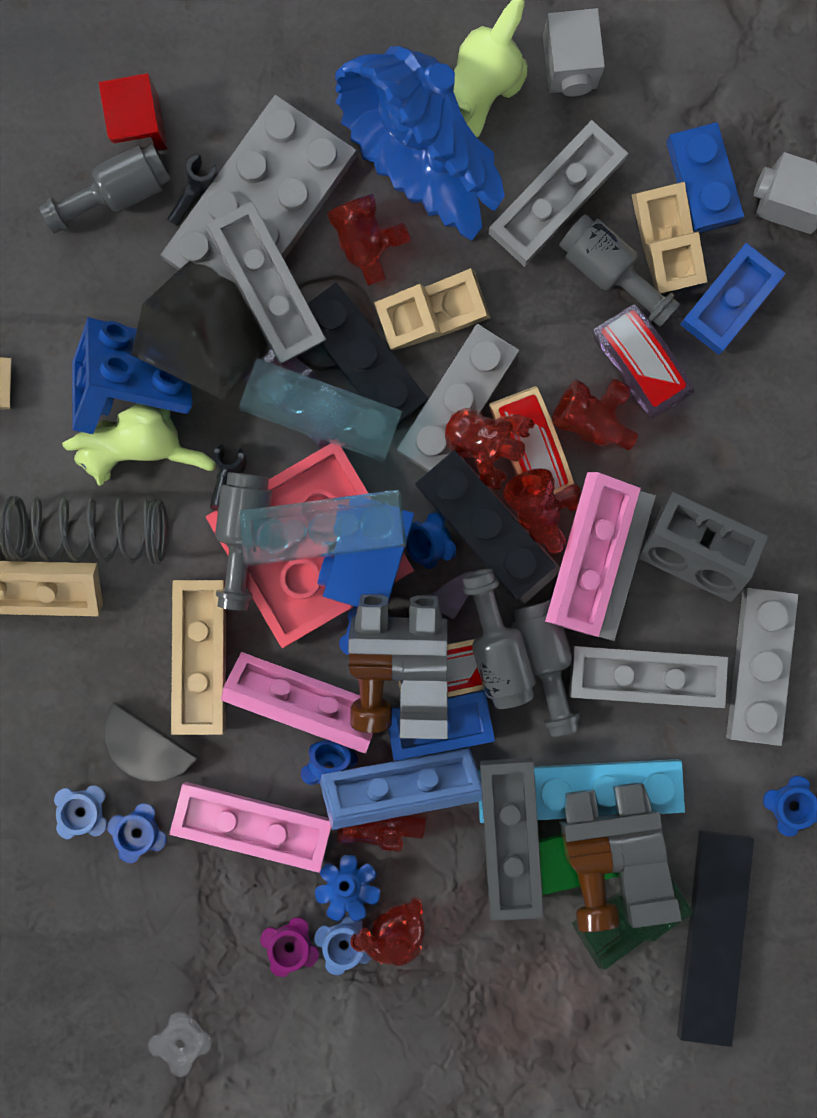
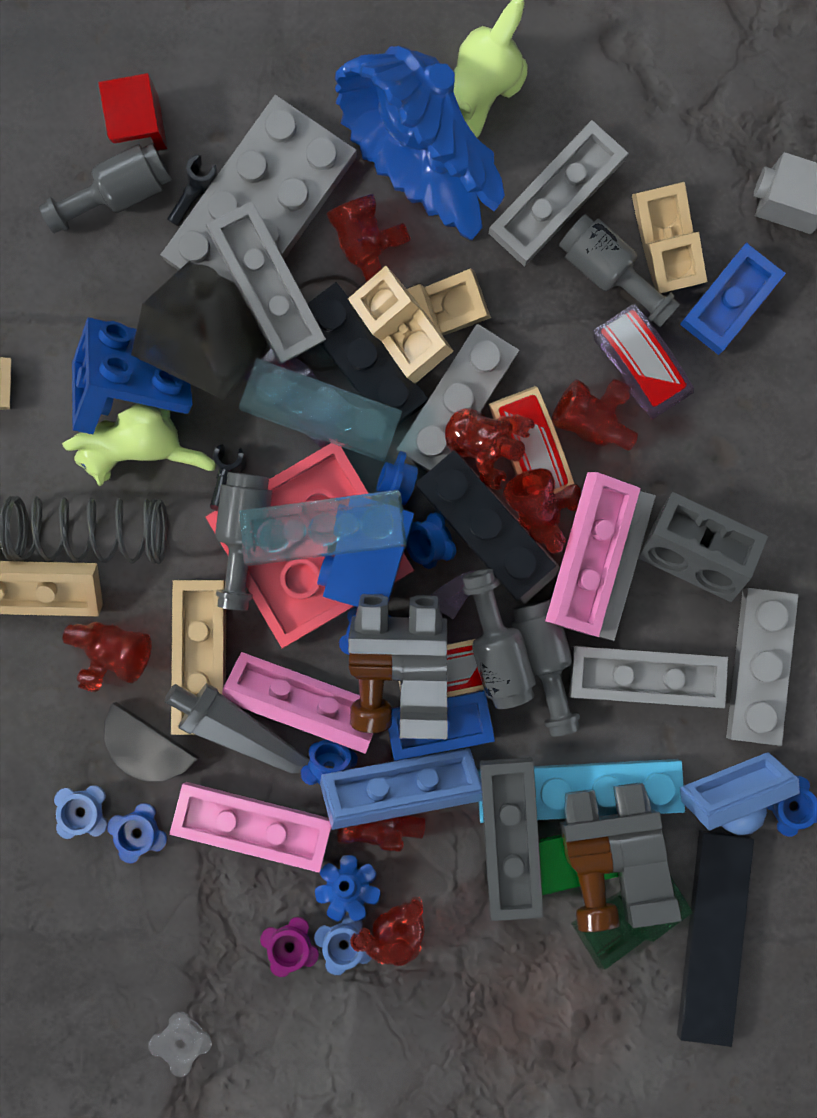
(110, 650): none -> clear red piece
(226, 724): none -> dark grey bar
(398, 477): none -> blue plate
(400, 324): none -> tan slope
(573, 51): light grey brick -> none
(703, 165): blue plate -> none
(740, 794): none -> medium blue tile

